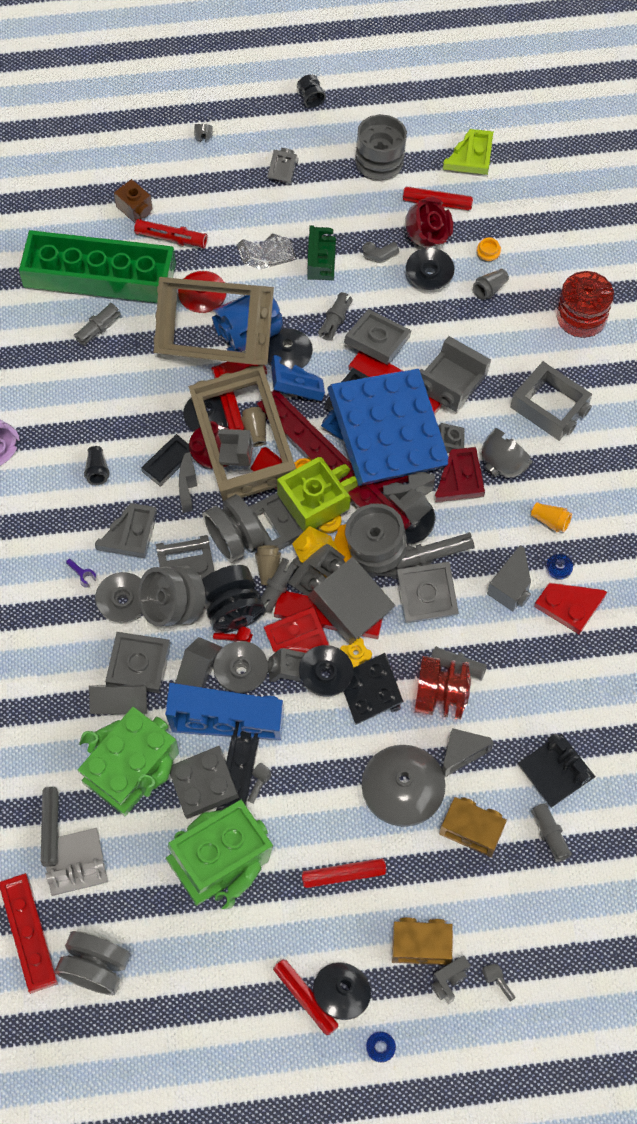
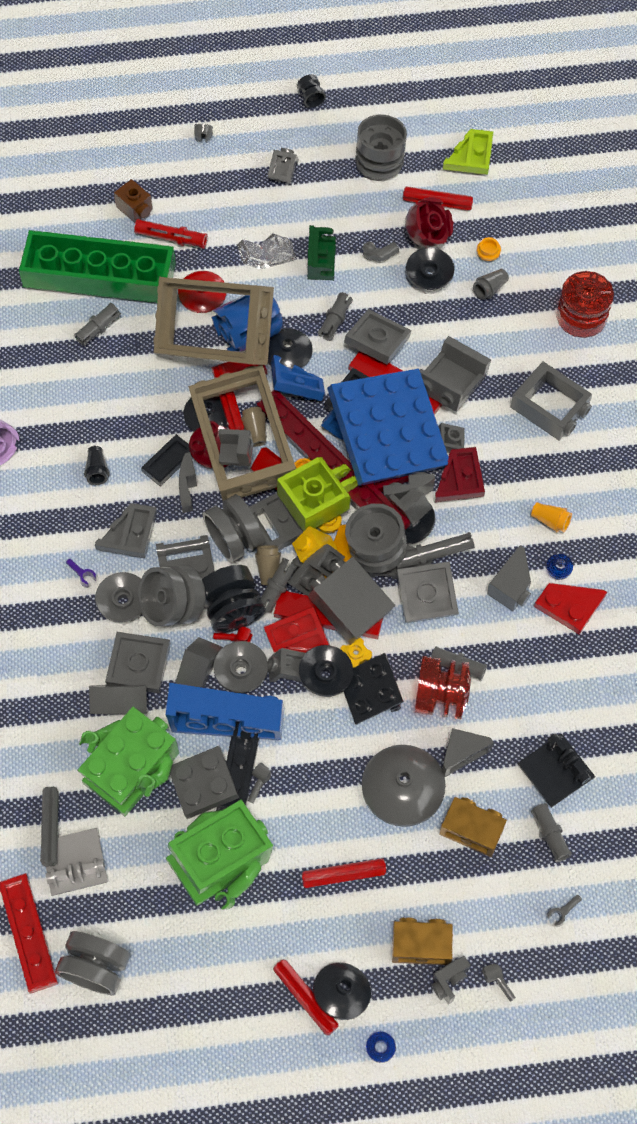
(504, 455): dark grey cylinder -> none
(563, 911): none -> dark grey hand

